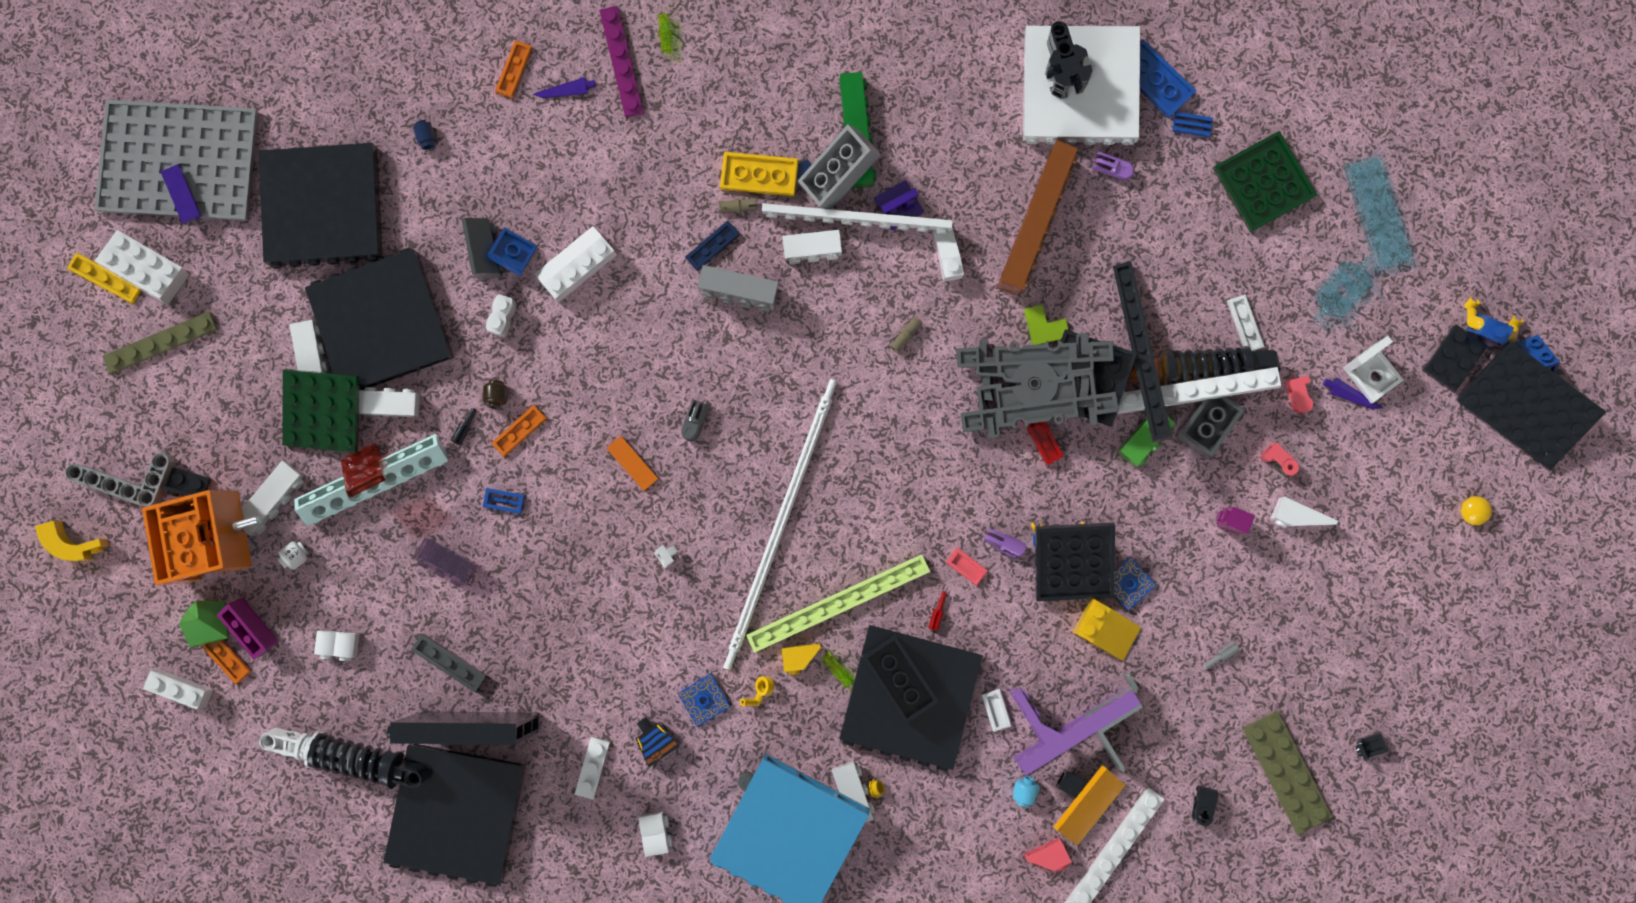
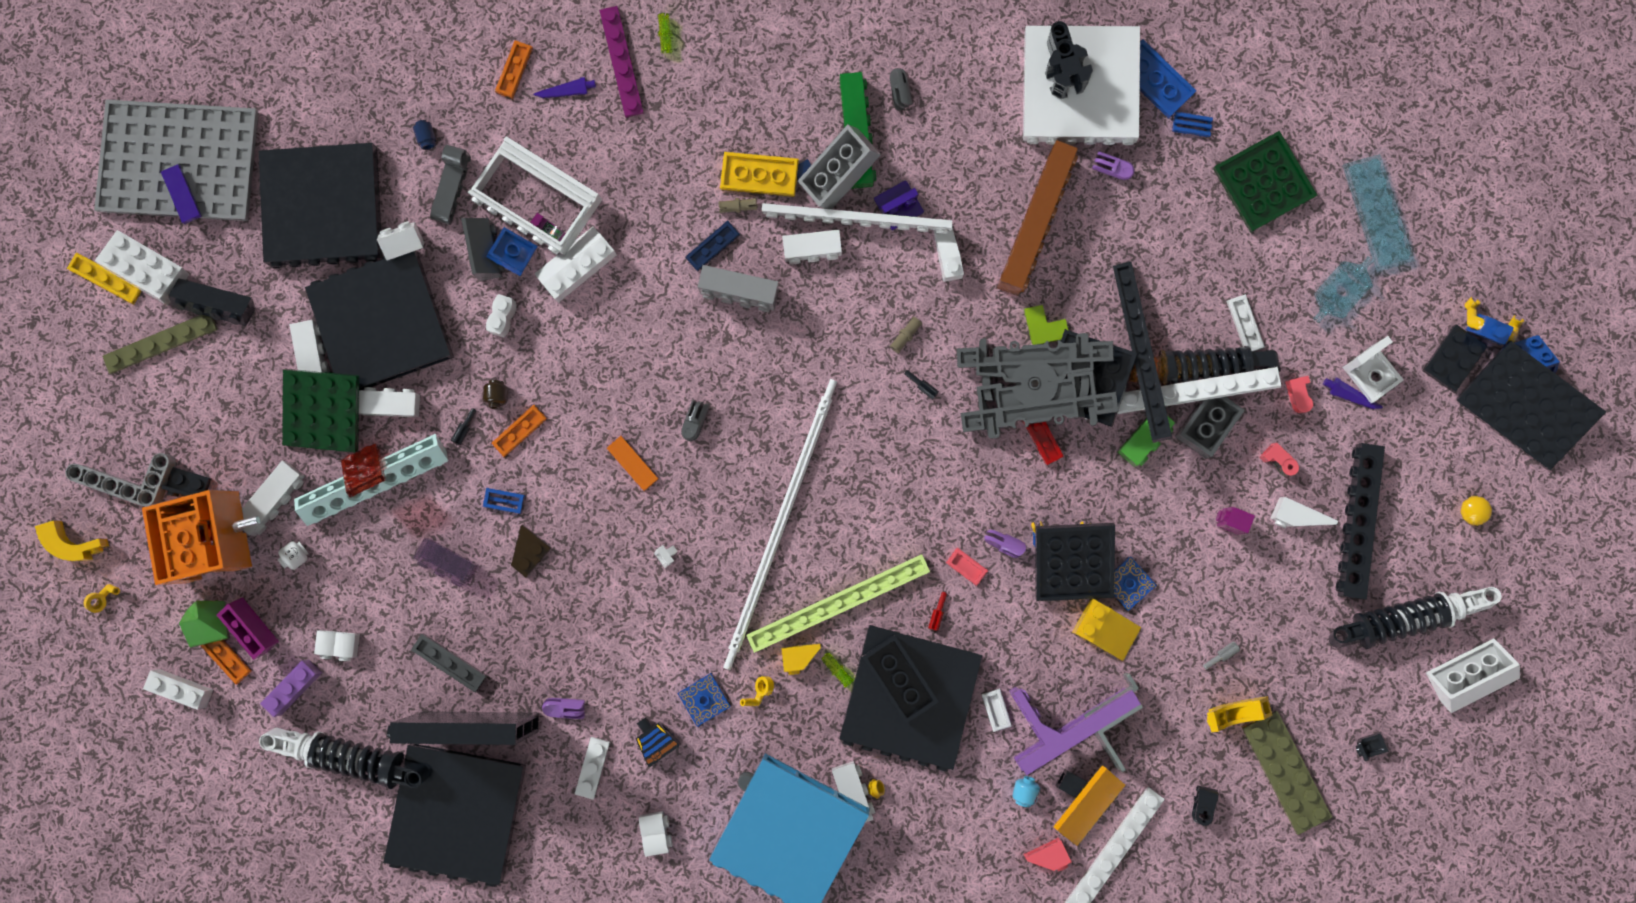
(100, 598): none -> yellow plate
(212, 302): none -> black brick
(291, 688): none -> medium lavender brick
(400, 240): none -> white brick
(450, 184): none -> dark grey beam
(528, 551): none -> dark brown wing
(548, 227): none -> leg
(549, 174): none -> white window
(564, 708): none -> medium lavender arm
(900, 89): none -> dark grey arm
(923, 385): none -> black axle
(1238, 712): none -> yellow arch
(1368, 513): none -> black brick
(1413, 617): none -> black piece
(1473, 675): none -> white slope

